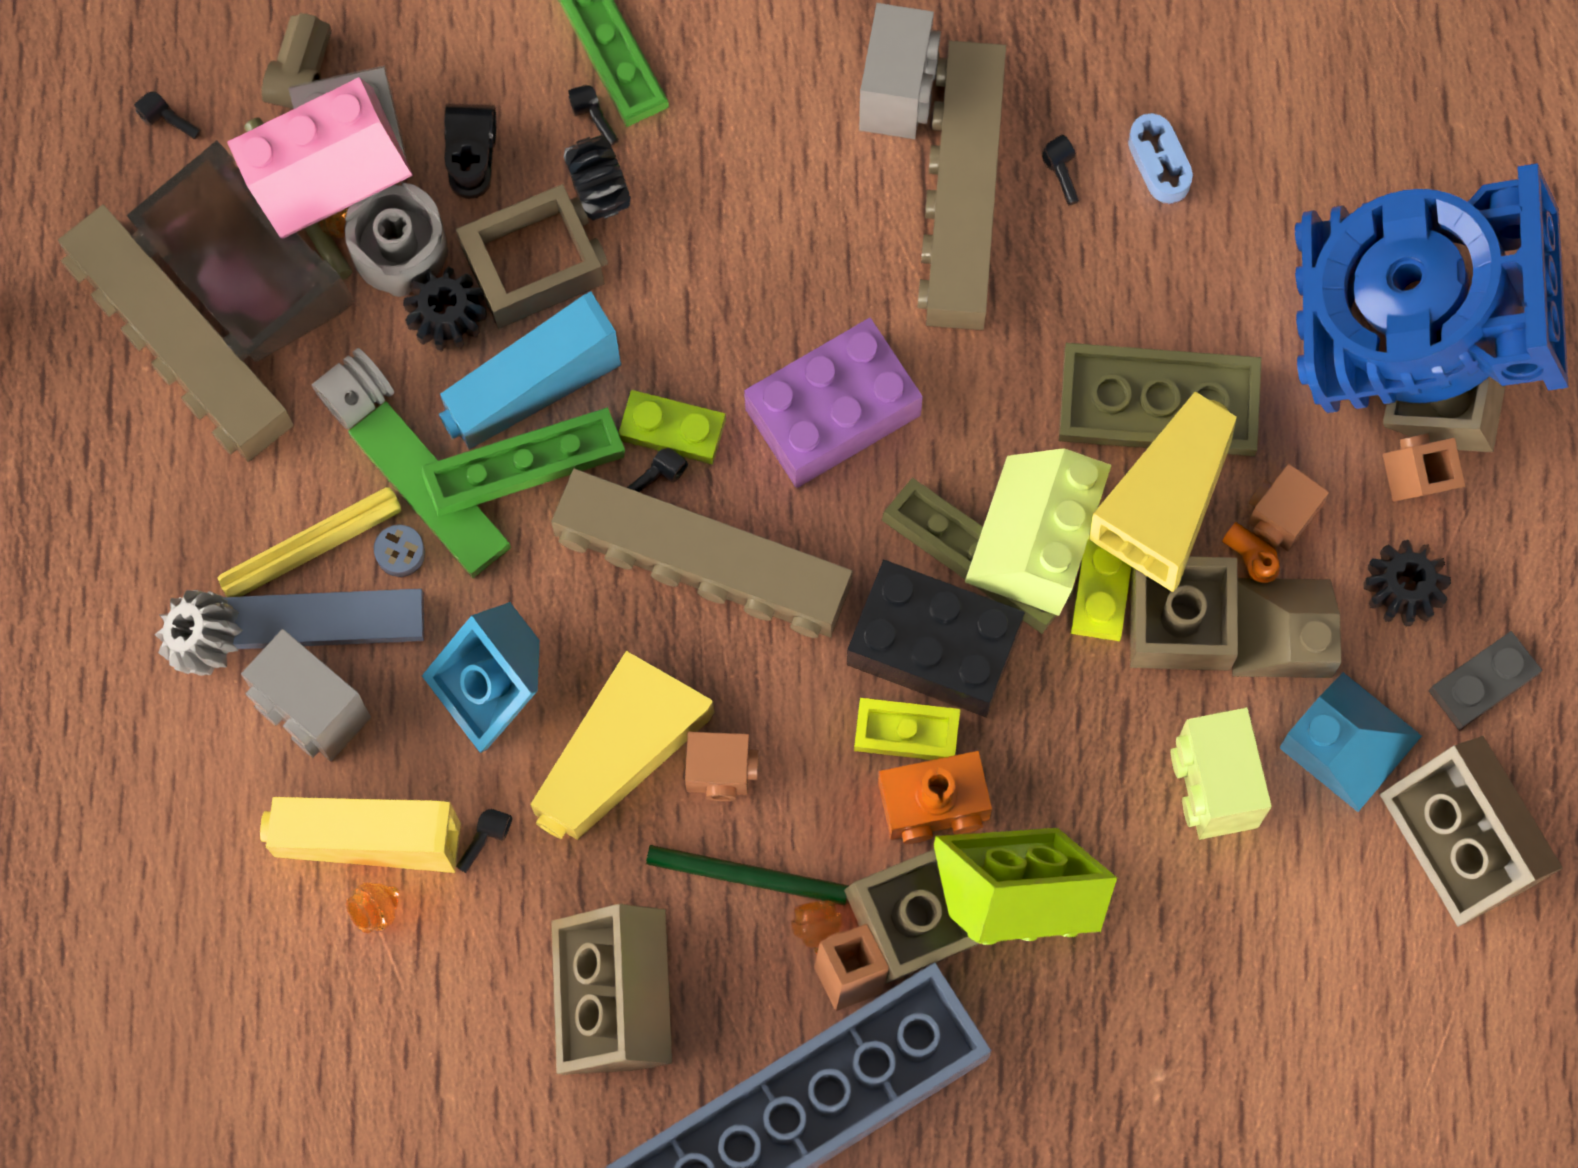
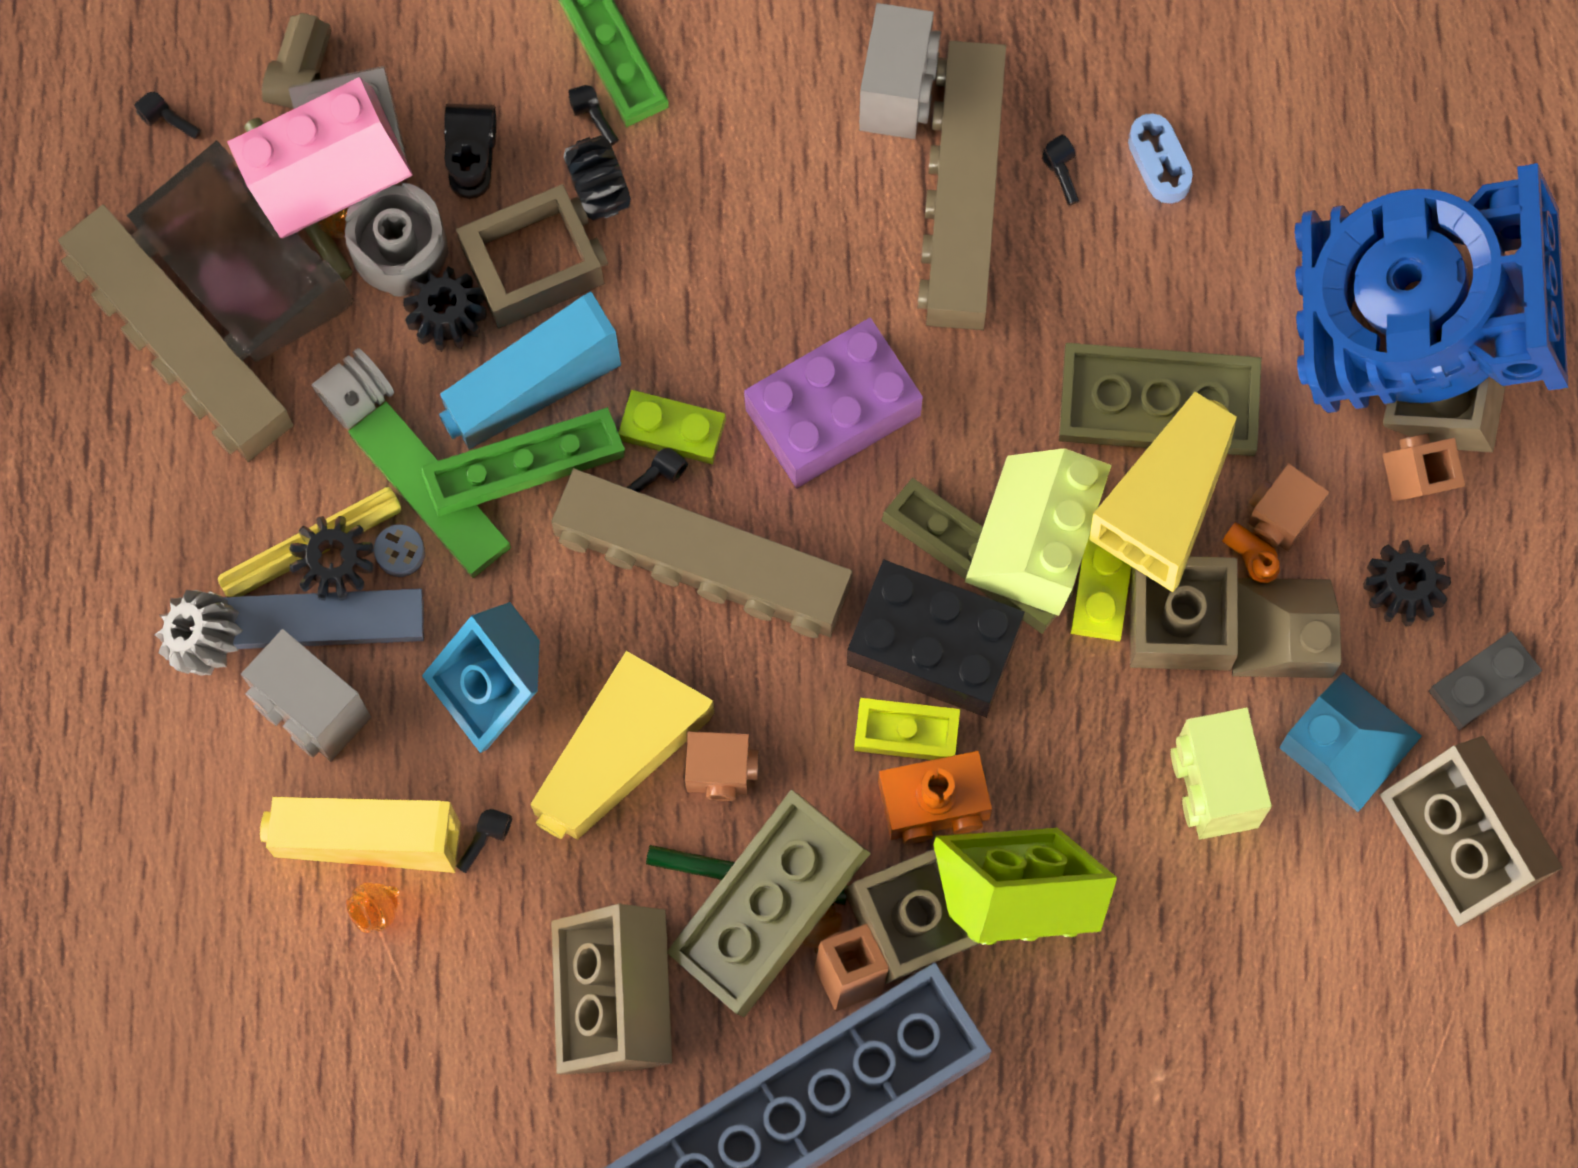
(331, 539): none -> black gear
(768, 903): none -> olive plate

